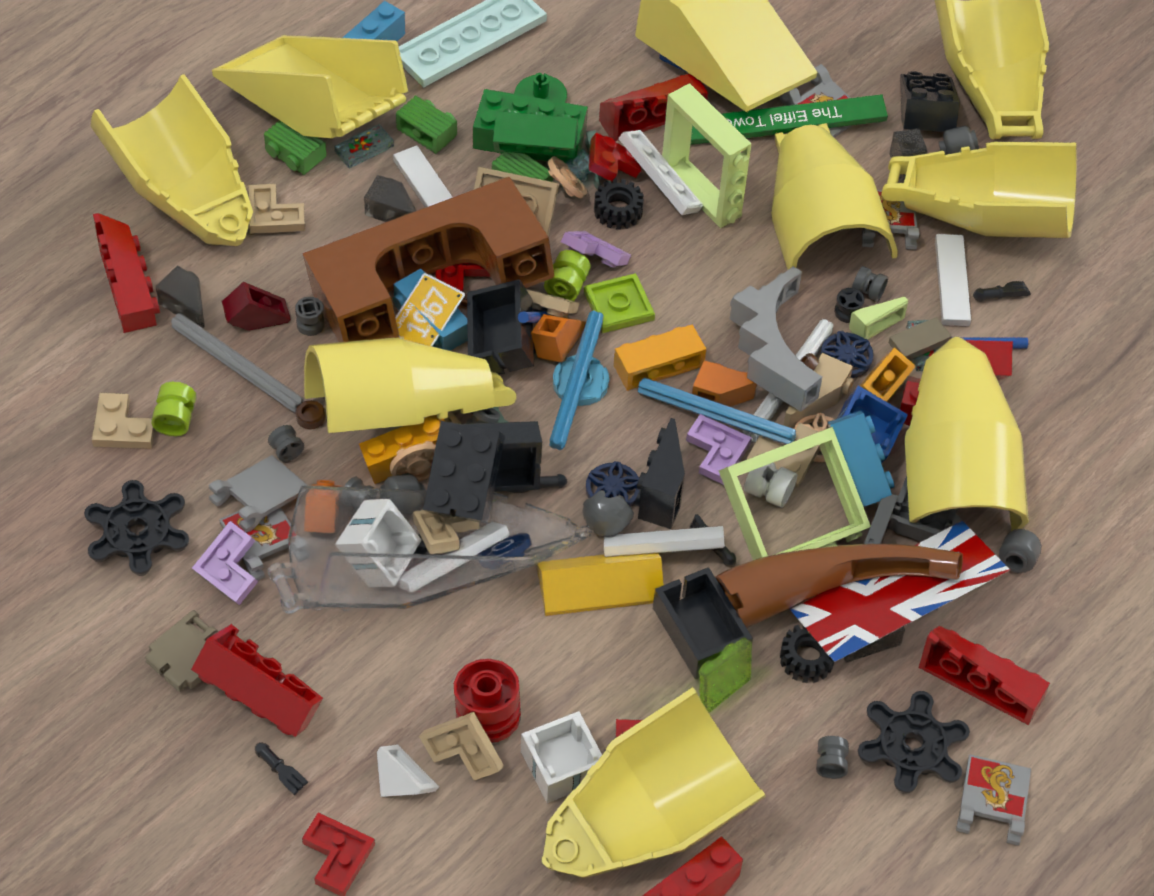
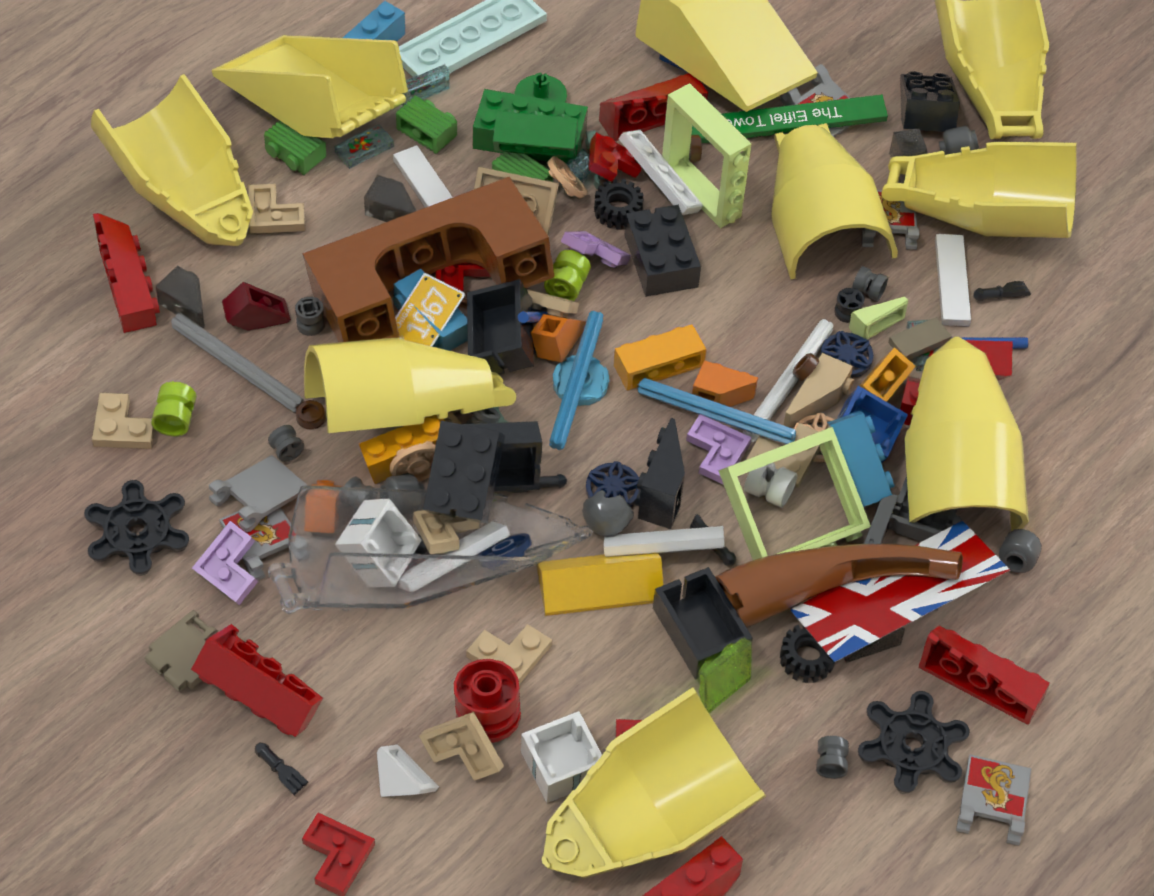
(428, 83): none -> clear light blue tile
(520, 655): none -> tan plate
(620, 301): lime tile -> none
(662, 250): none -> black piece
(695, 148): none -> reddish brown tile
(770, 359): light grey arch -> none

